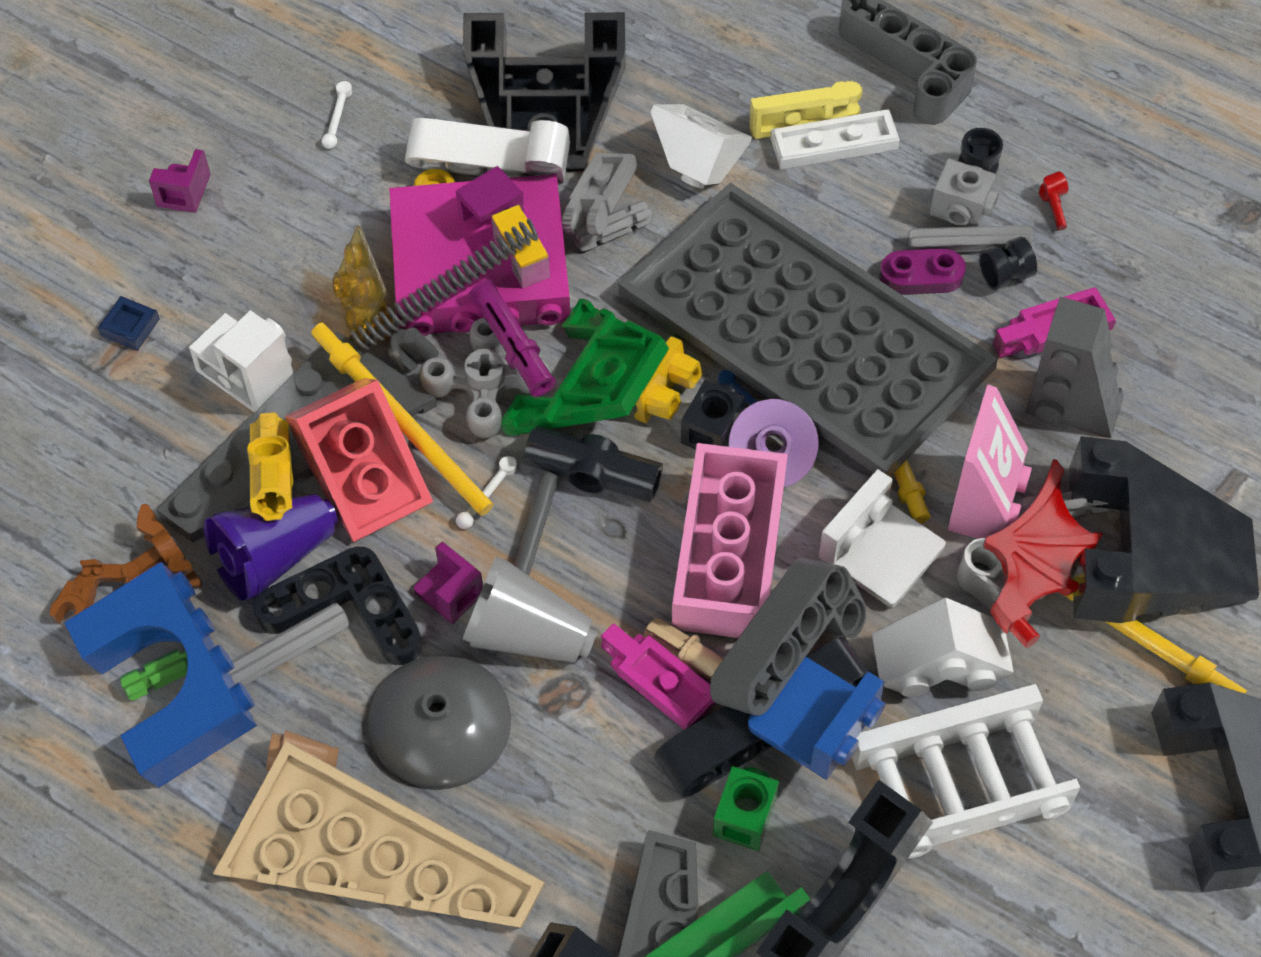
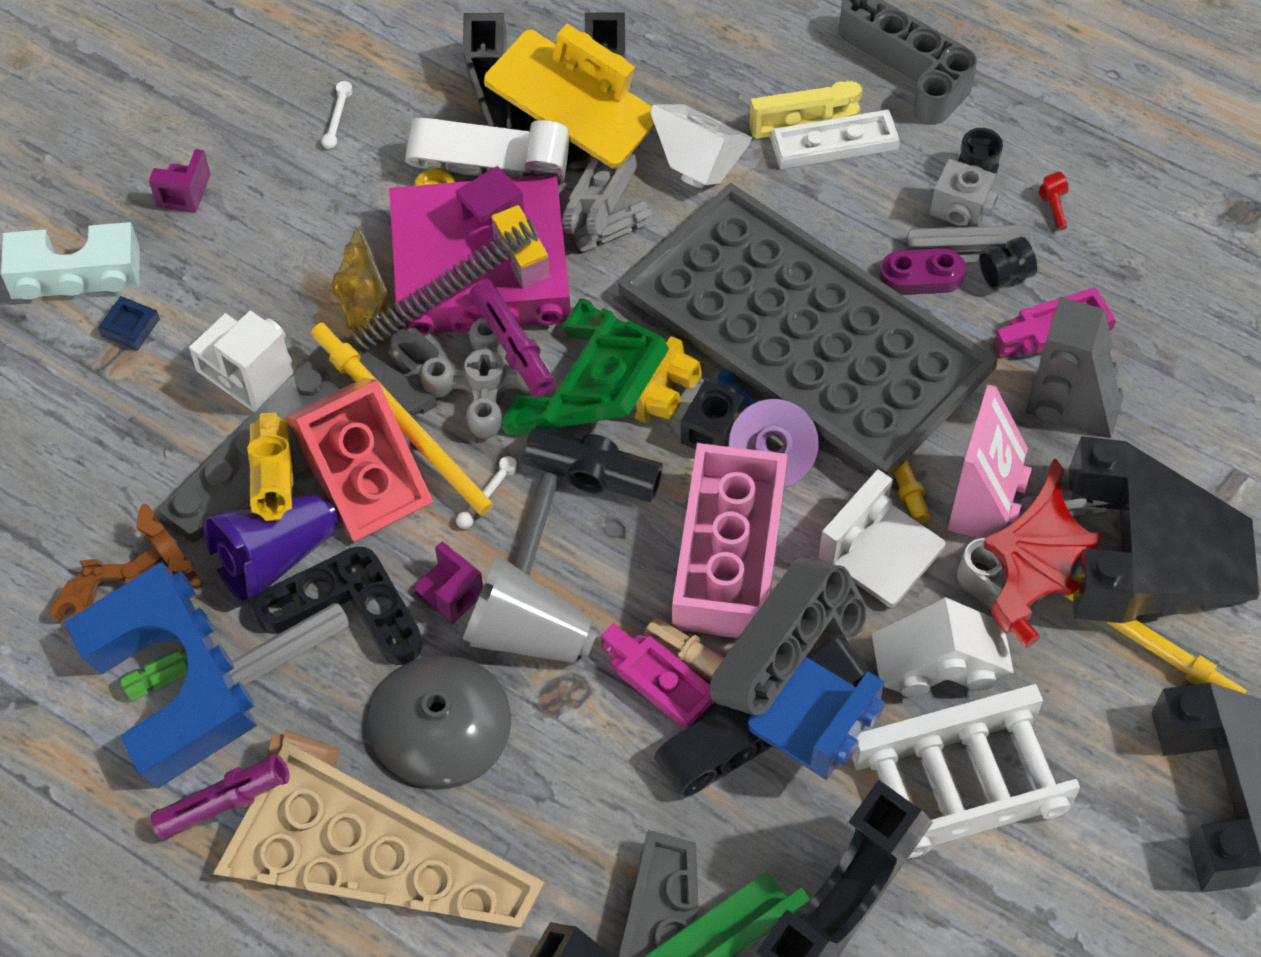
(103, 264): none -> light aqua arch
(236, 789): none -> magenta pin
(577, 87): none -> yellow bracket
(742, 826): green brick -> none

